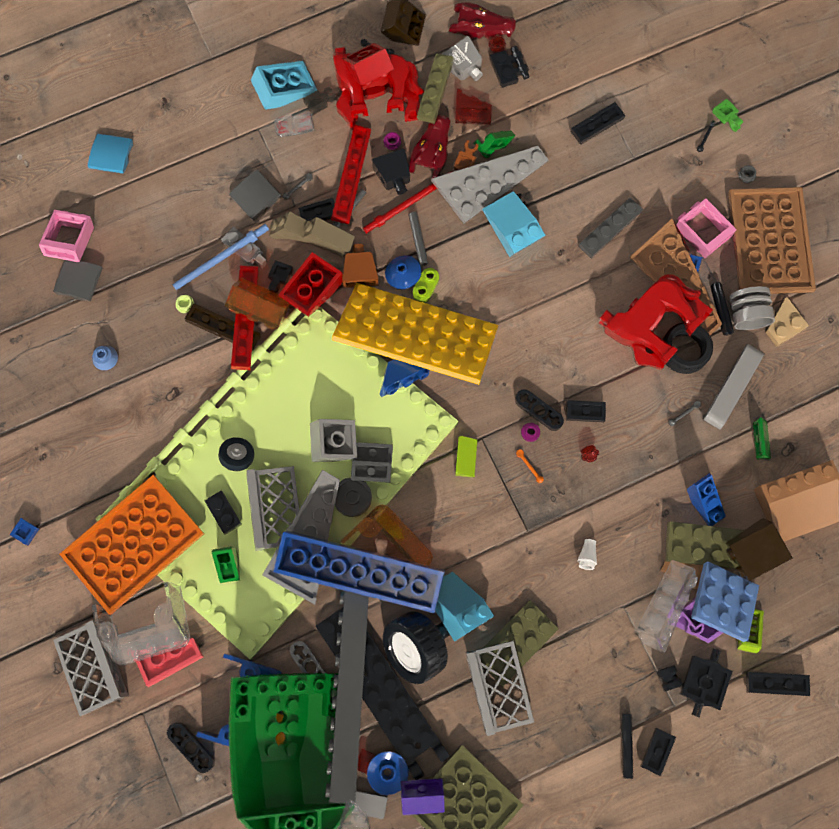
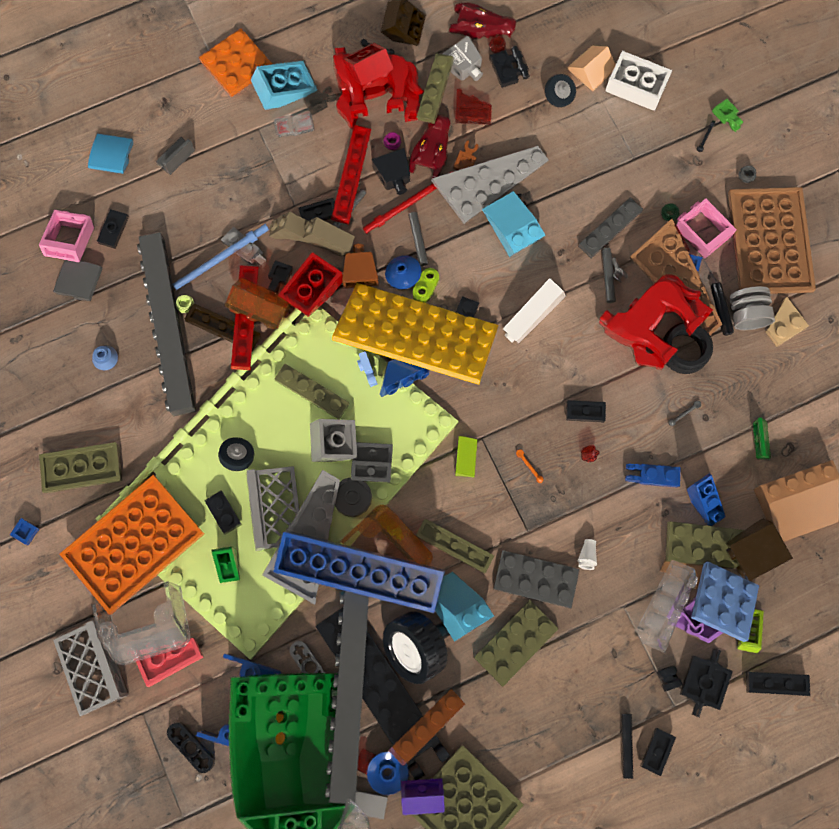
(80, 467): none -> olive plate
(112, 229): none -> black plate
(167, 325): none -> dark grey brick
(175, 155): none -> dark grey panel
(234, 61): none -> orange plate
(255, 194): dark grey slope -> none
(309, 177): dark grey hinge -> none
(312, 391): none -> olive plate
(365, 365): none -> light blue plate
(426, 727): none -> dark orange arch
(455, 546): none -> olive plate
(467, 307): none -> black plate
(483, 696): light grey fence -> none
(494, 141): green plate -> none
(530, 438): magenta plate -> none
(534, 311): none -> white slope
(536, 579): none -> dark grey plate
(553, 413): black beam -> none
(560, 90): none -> black wheel
(593, 66): none -> light nougat slope
(597, 123): black plate -> none
(608, 275): none -> dark grey piece
(618, 271): none -> light grey hand
(638, 80): none -> white brick
(655, 475): none -> blue hinge
(671, 208): none -> clear green plate
(733, 386): light grey beam -> none

